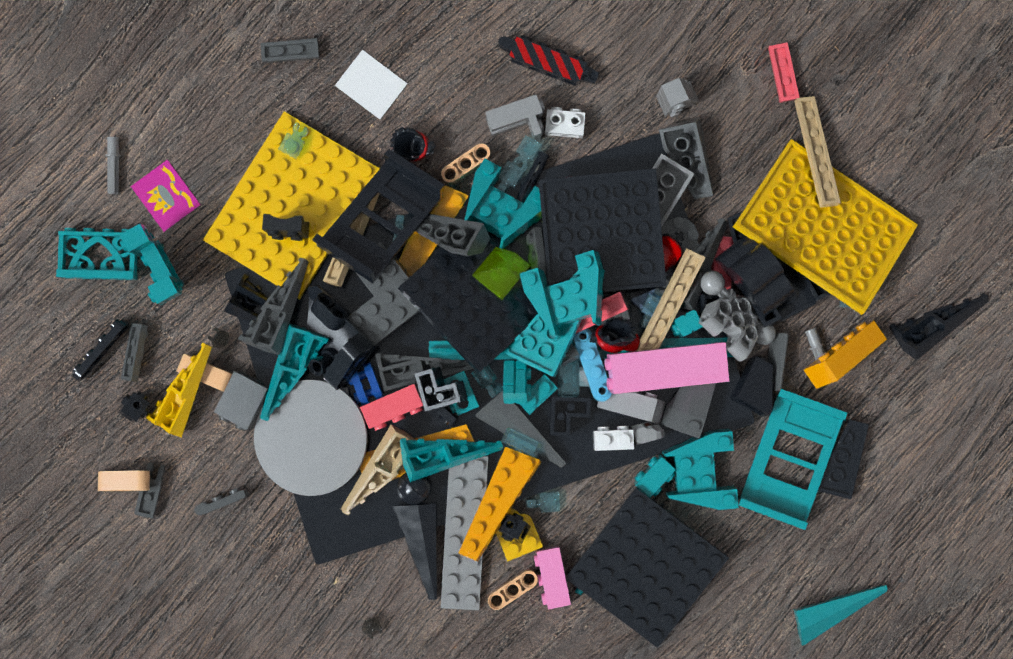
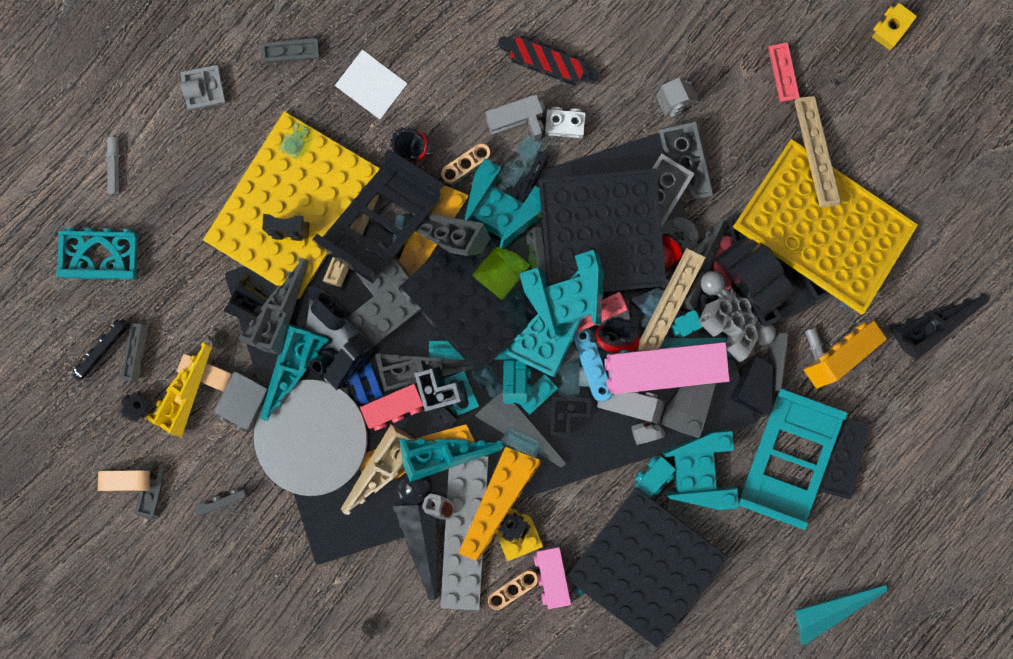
(165, 195): dark pink sticker -> none
(166, 280): teal wedge -> none
(202, 87): none -> light grey plate
(438, 506): none -> light grey rock
(547, 502): clear light blue plate -> none
(613, 439): white brick -> none
(901, 17): none -> yellow brick

